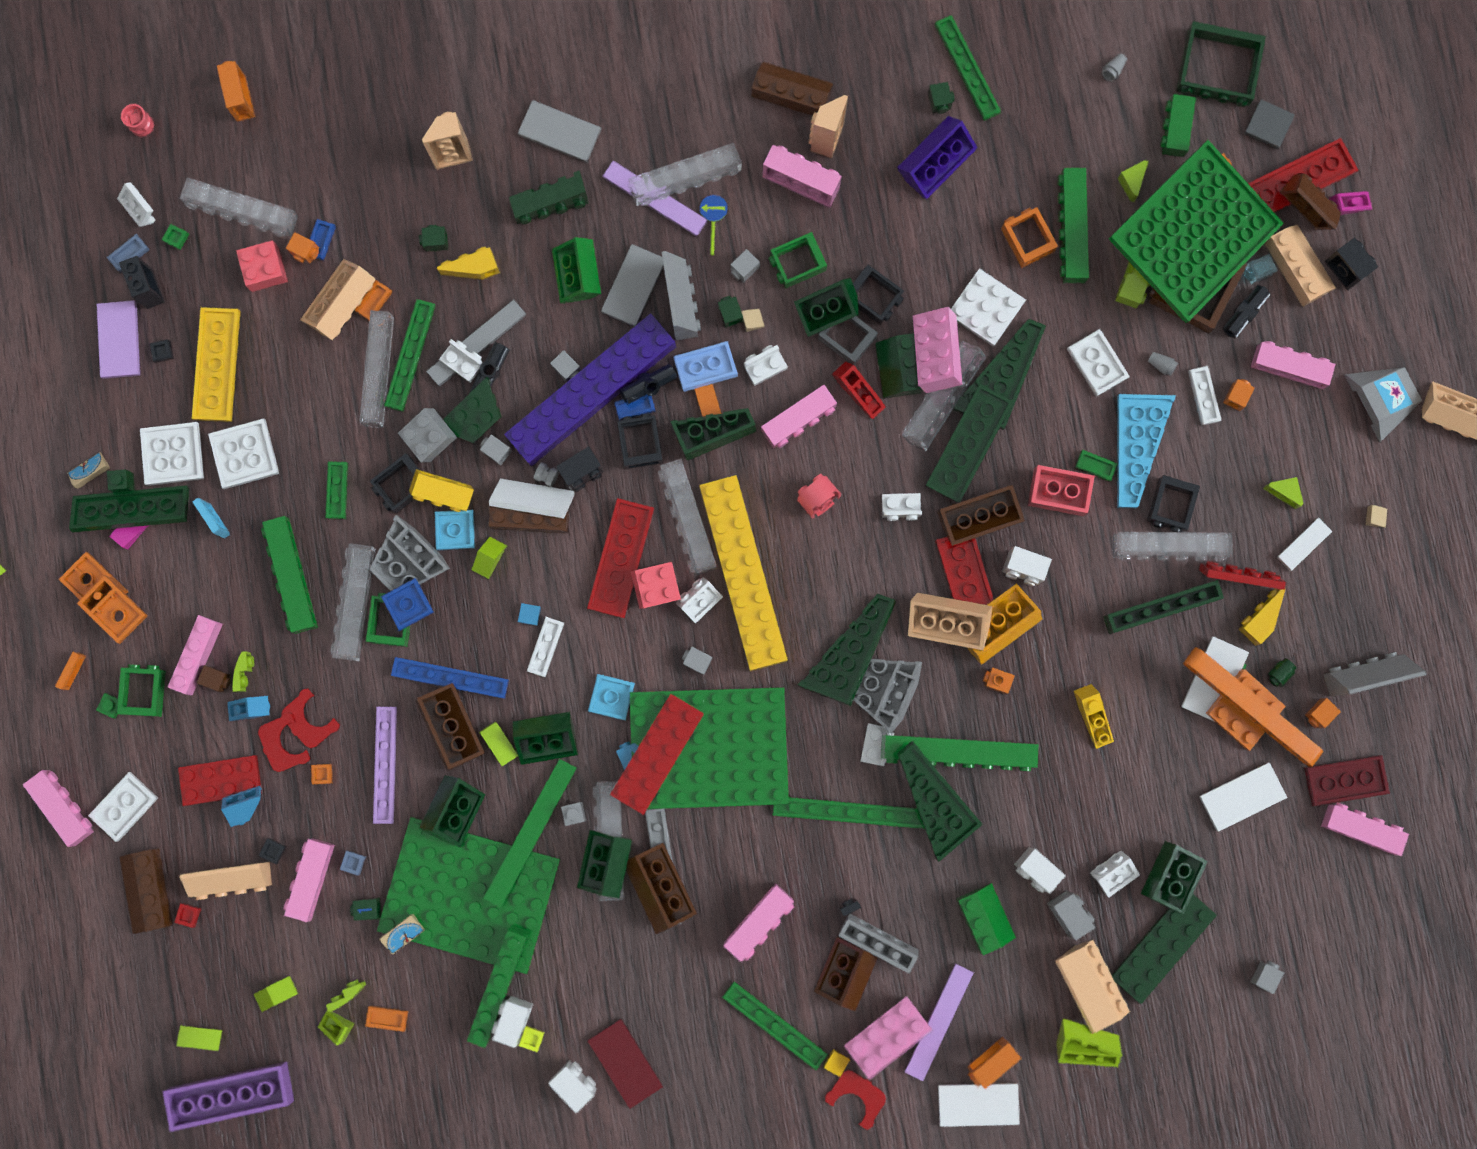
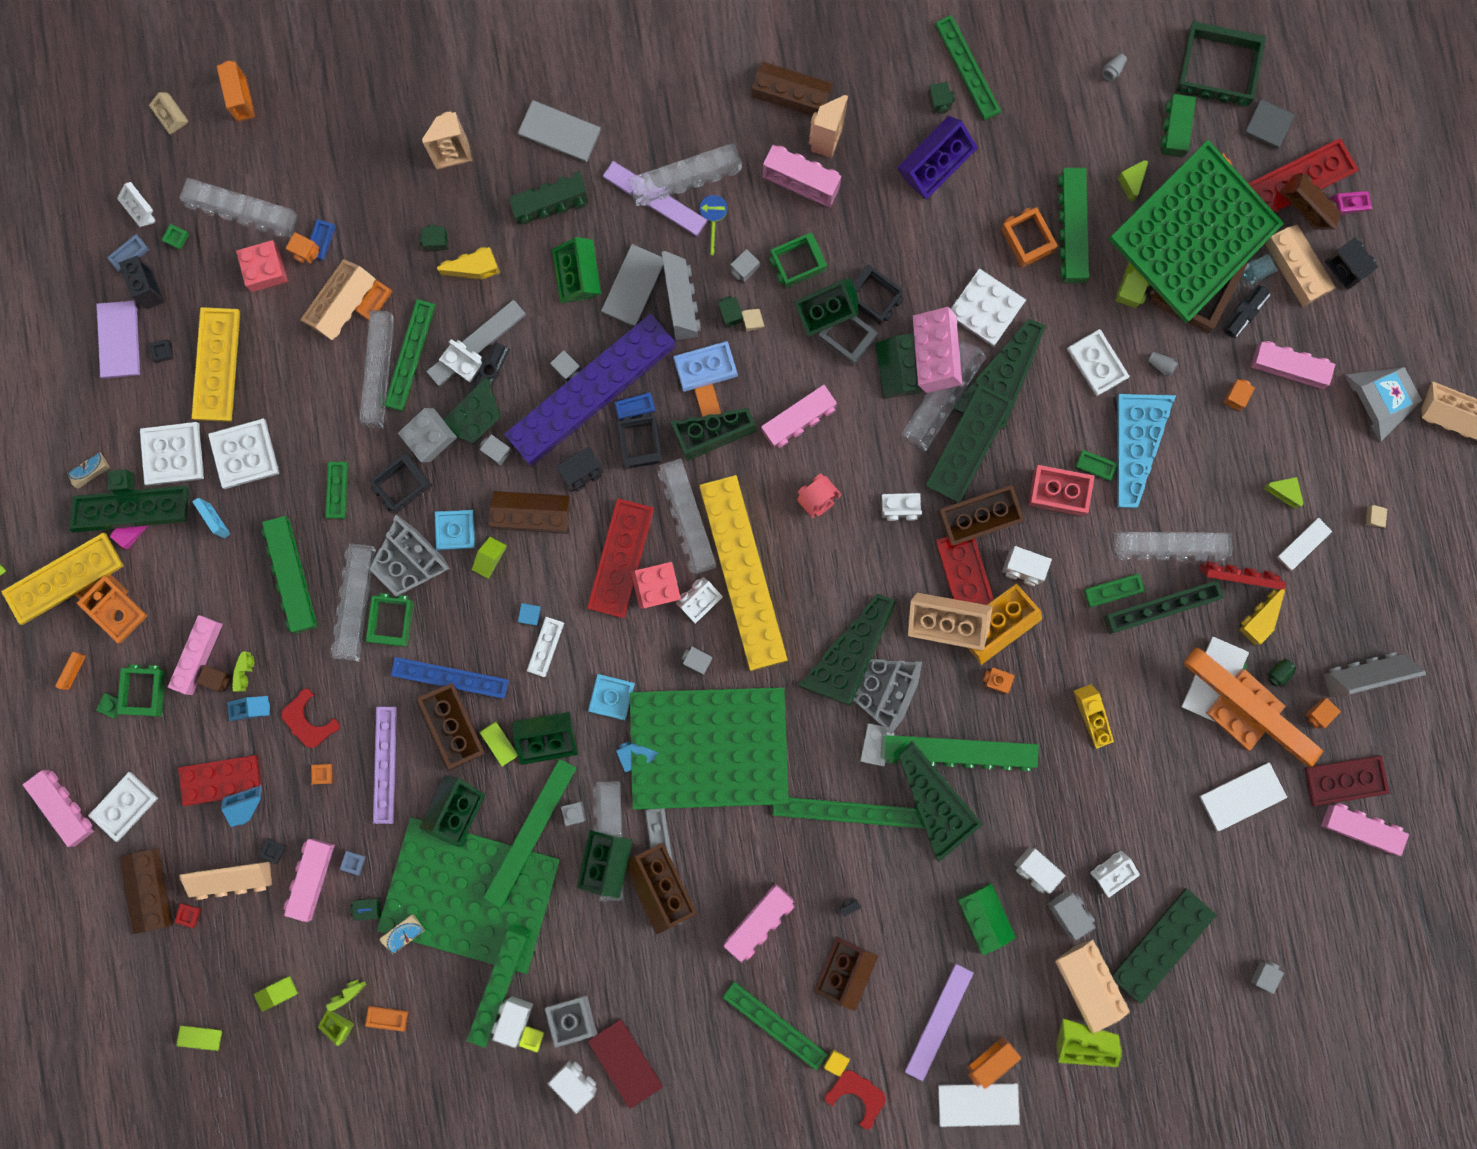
(62, 578): none -> yellow plate
(137, 120): coral wheel -> none
(168, 112): none -> tan slope
(228, 1096): medium lavender brick -> none
(270, 738): red piece -> none
(407, 604): blue tile -> none
(441, 491): yellow brick -> none
(531, 498): white tile -> none
(546, 474): light grey wheel -> none
(571, 1021): none -> light grey brick
(648, 384): black piece -> none
(657, 754): red plate -> none
(765, 364): white bracket -> none
(858, 389): red slope -> none
(879, 943): light grey brick -> none
(888, 1038): bright pink brick -> none
(1114, 590): none -> green tile
(1174, 877): dark green slope -> none
(1176, 485): black window -> none
(1204, 395): white tile -> none

